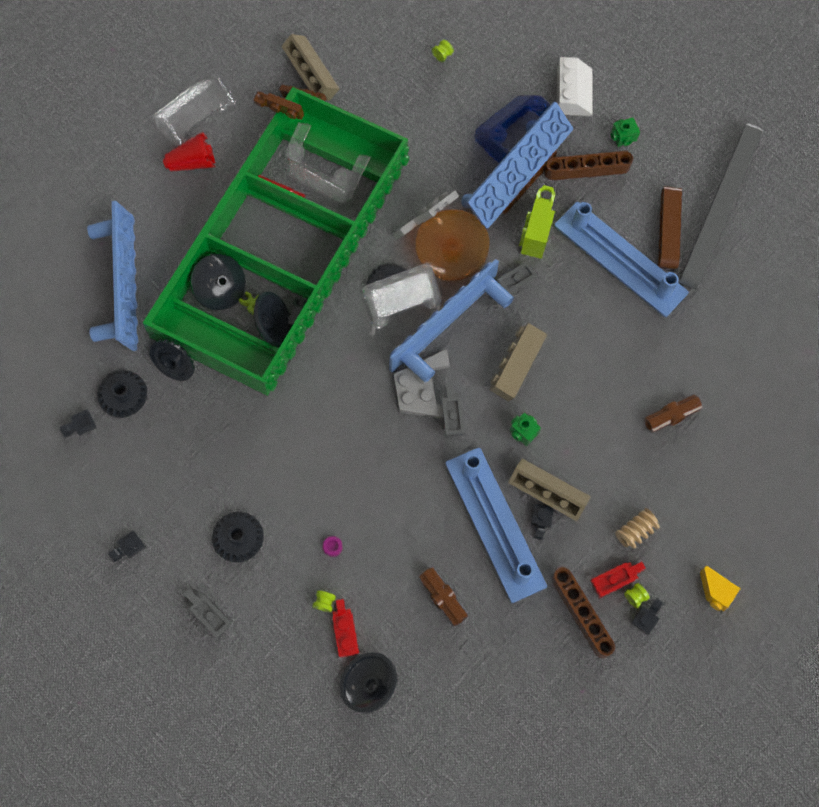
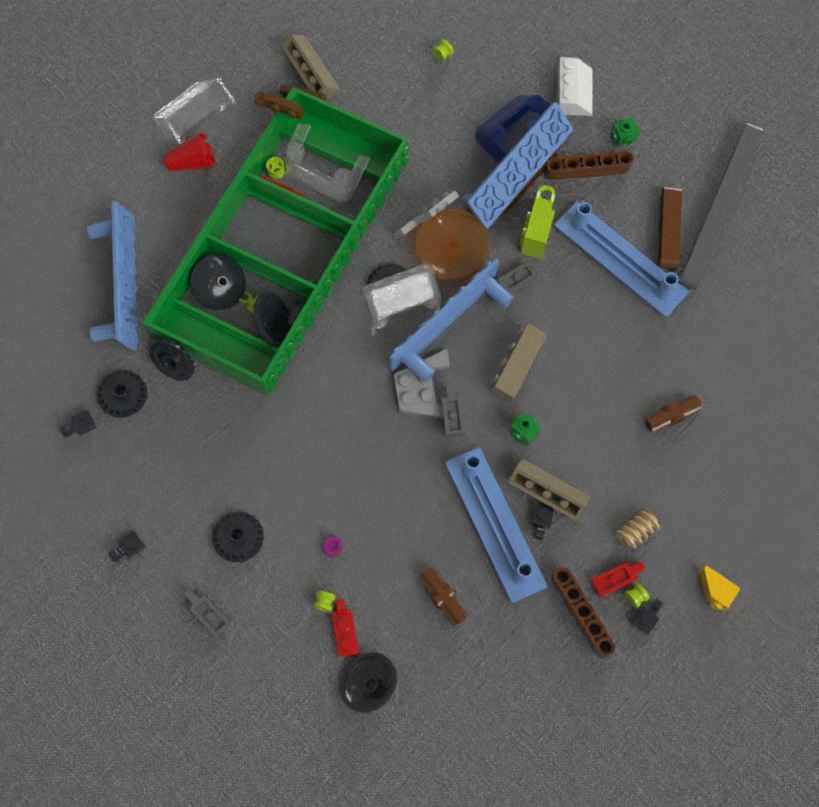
(272, 164): none -> lime wheel

